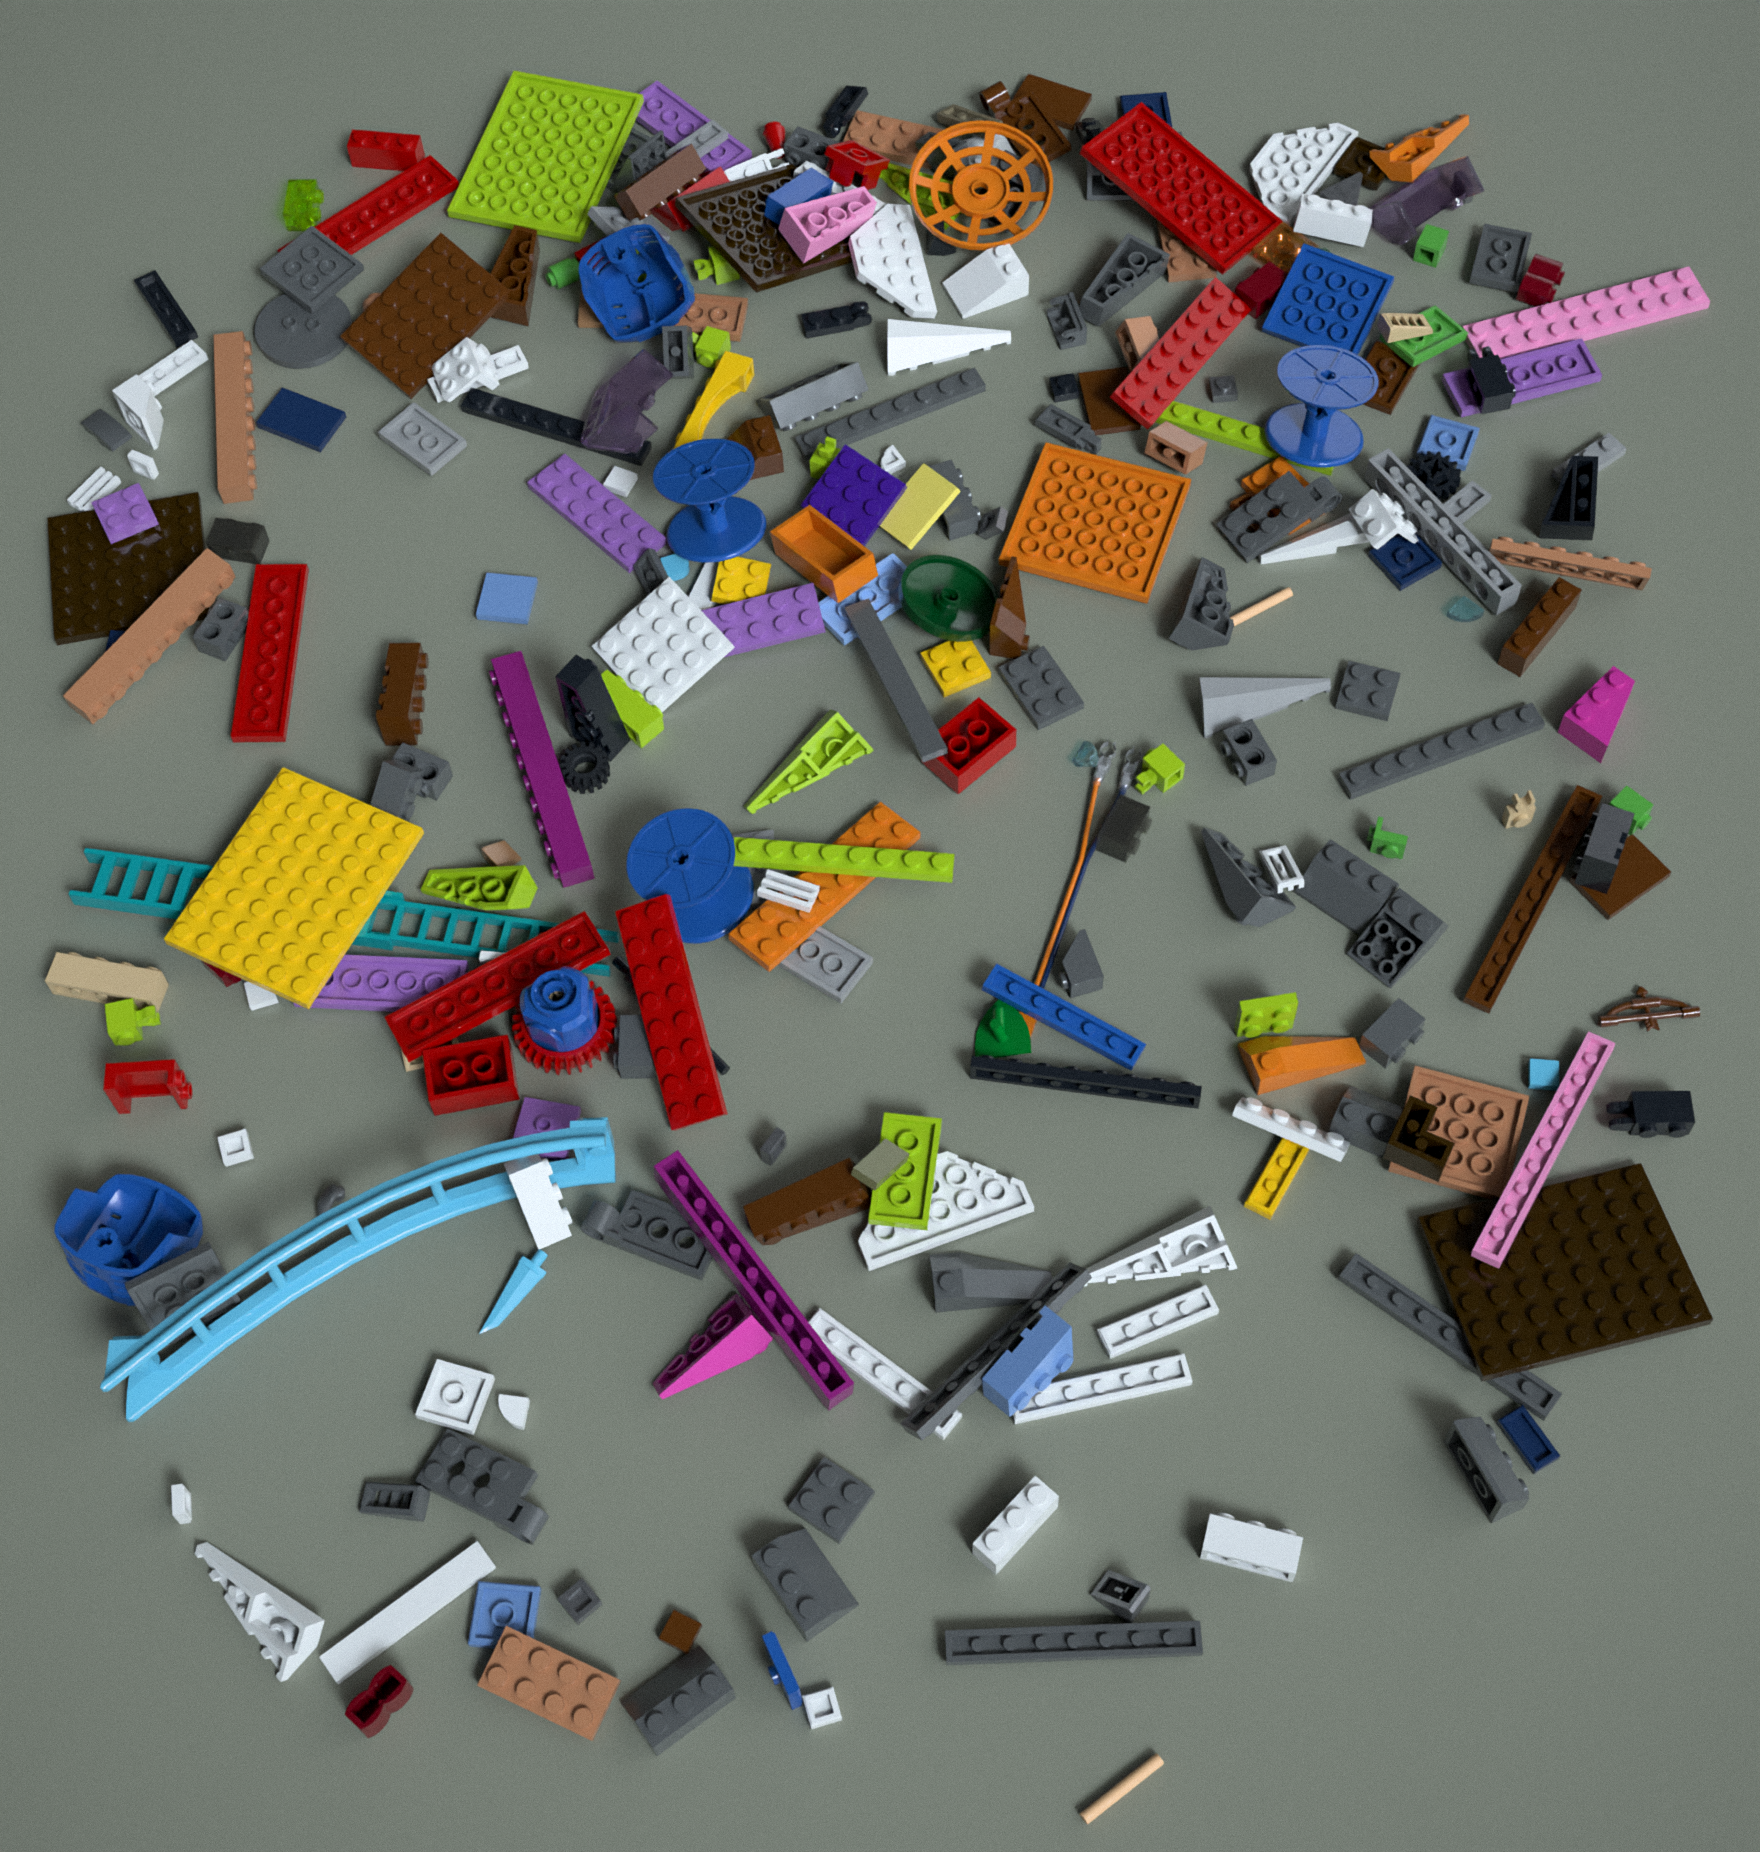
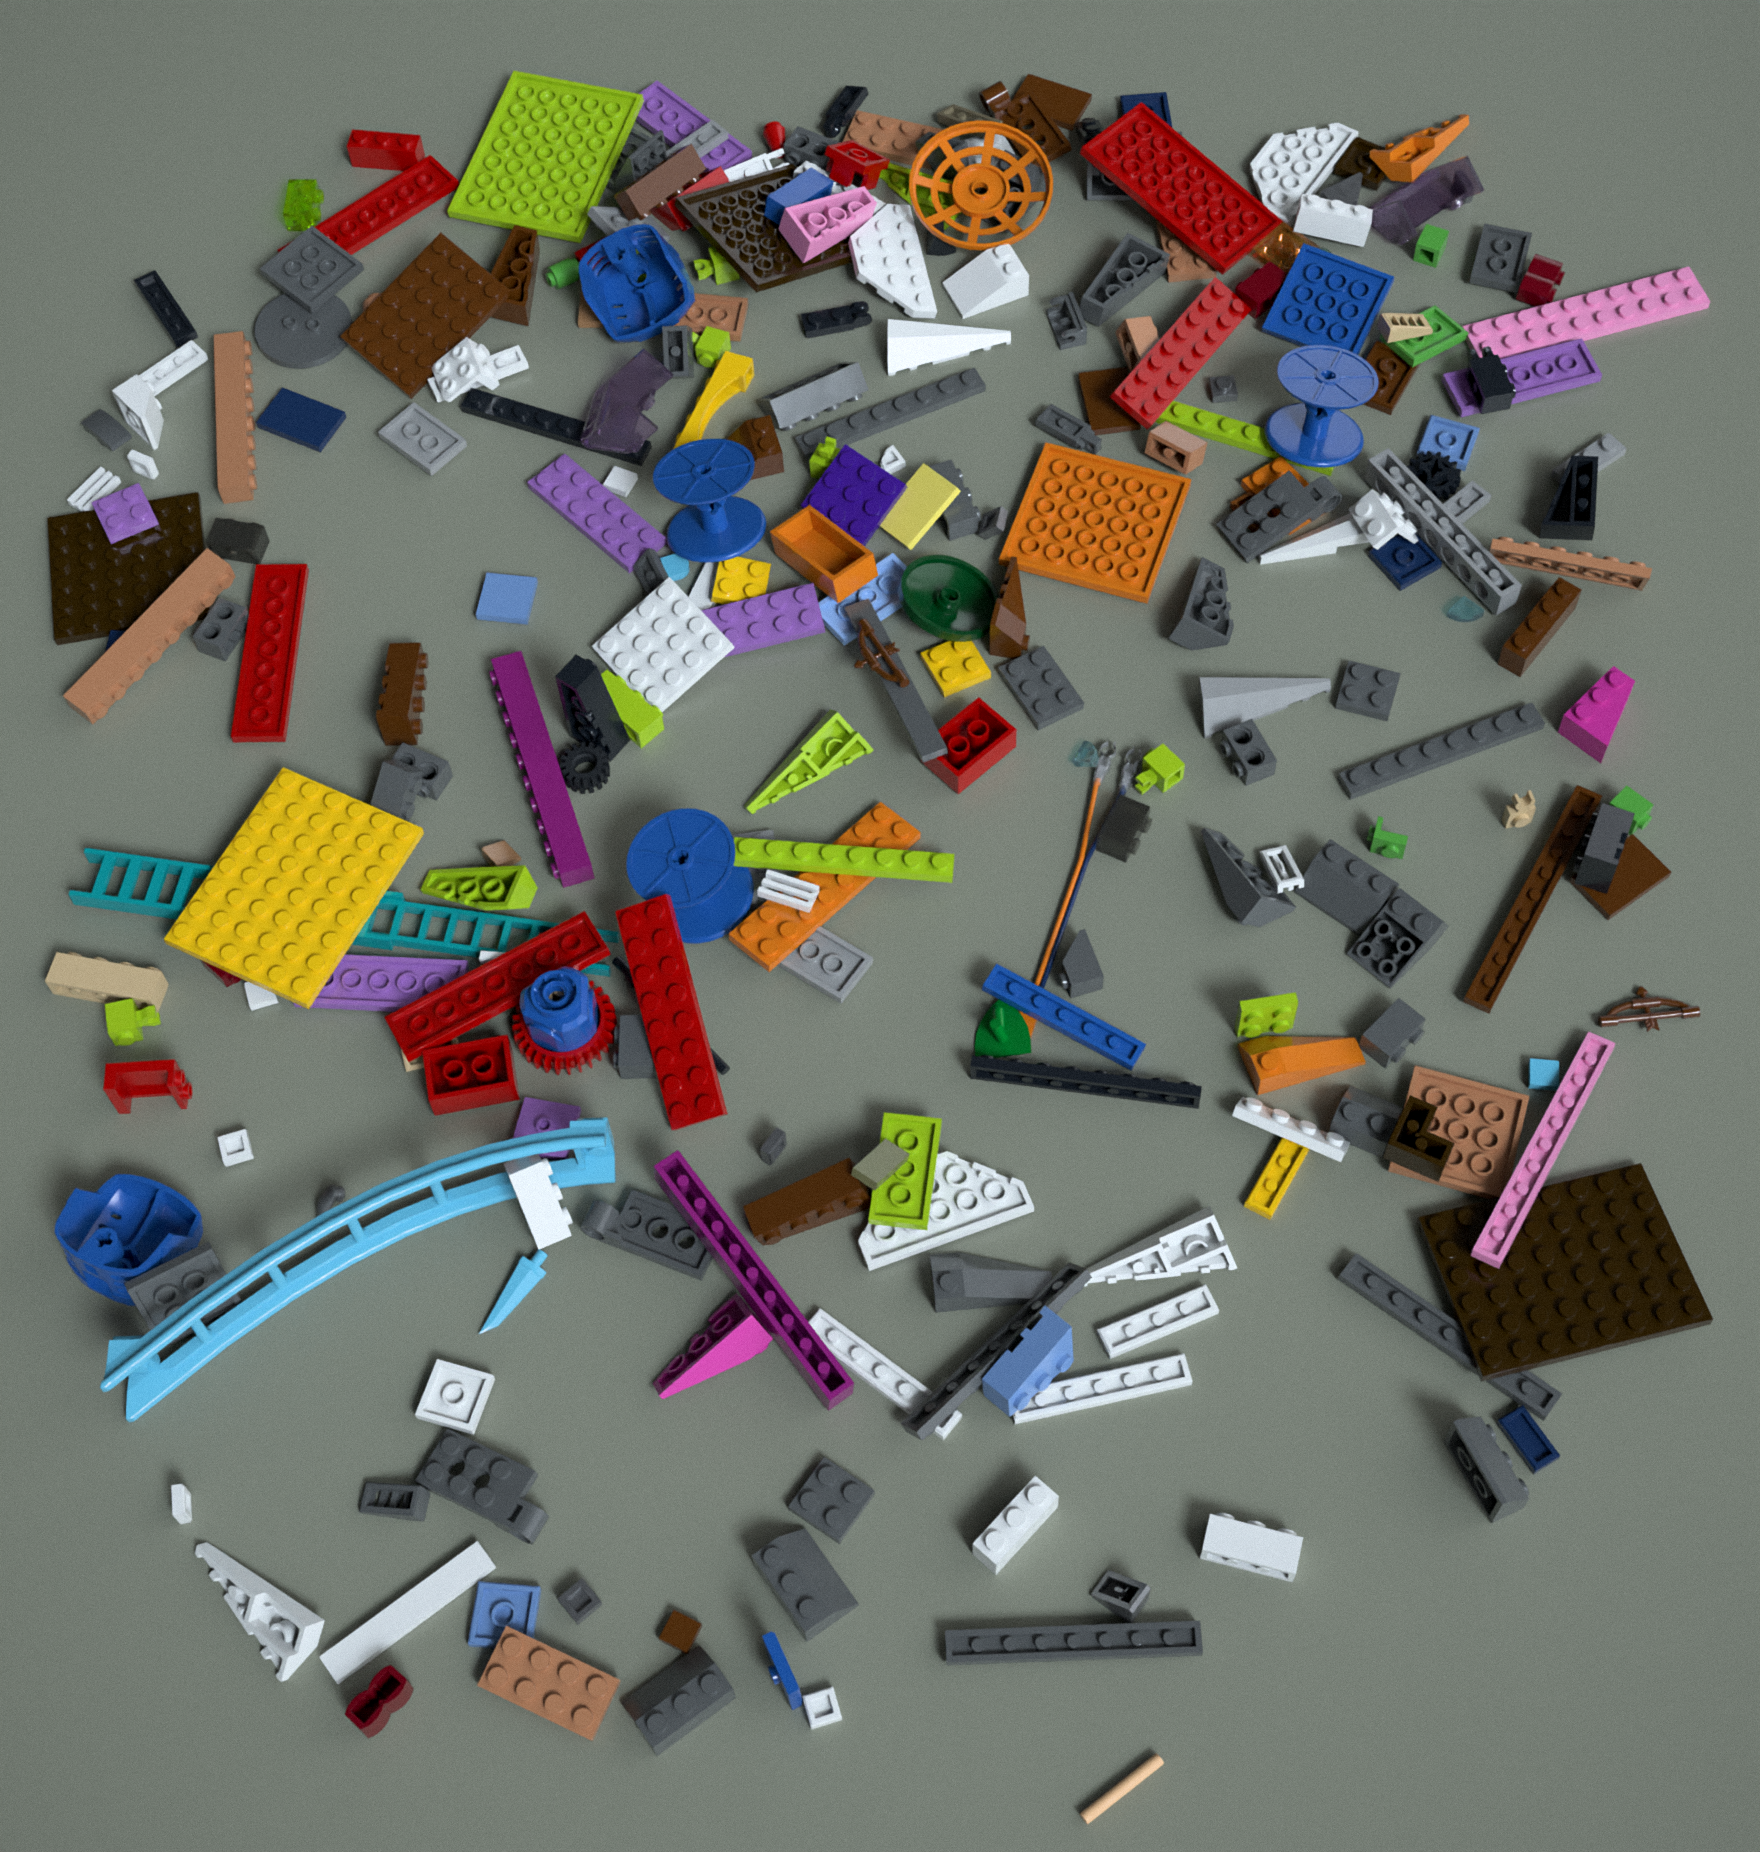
(514, 1409): white tile -> none
(871, 659): none -> reddish brown piece
(1064, 387): black plate -> none
(1262, 606): light nougat bar -> none
(1654, 1113): black hinge -> none

